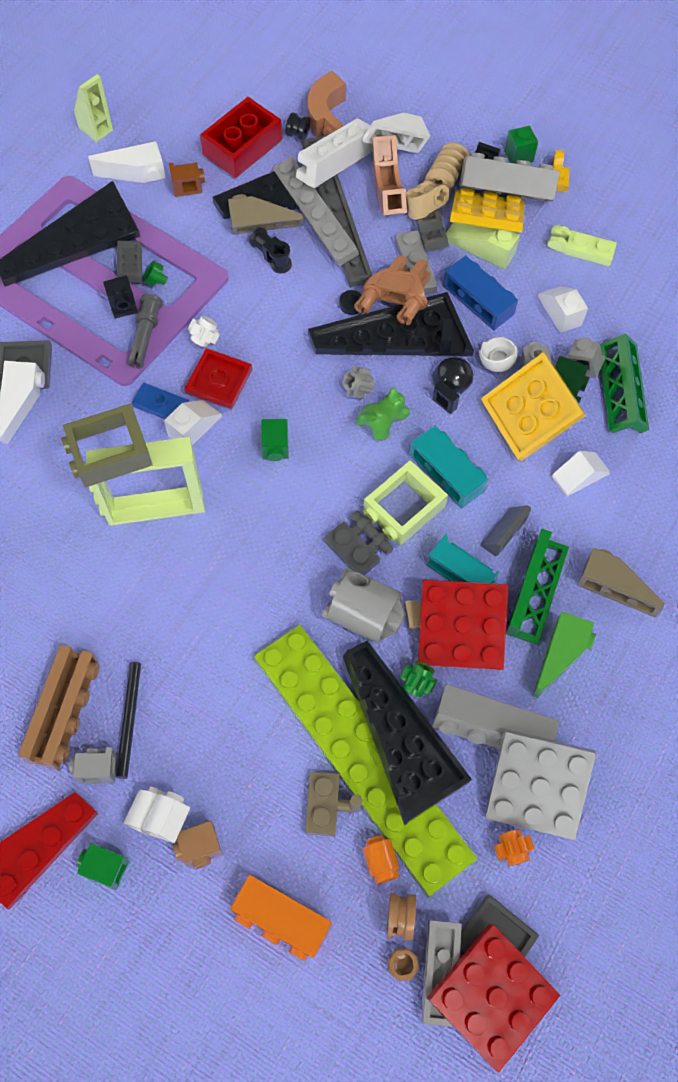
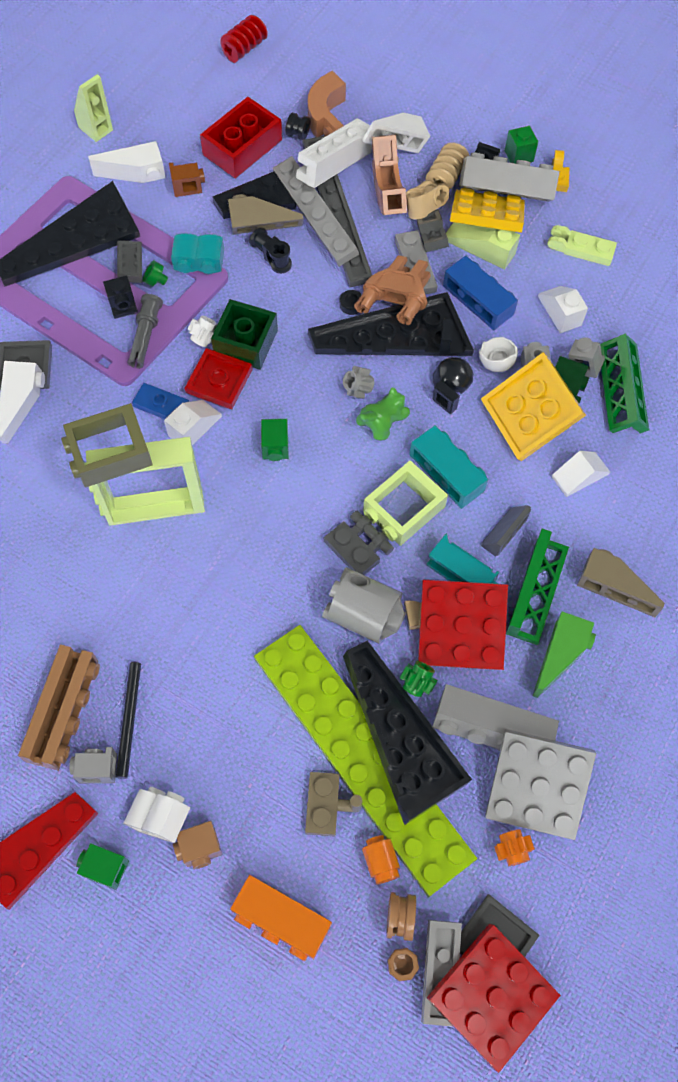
(197, 253): none -> teal brick
(243, 38): none -> red piece
(245, 332): none -> dark green brick

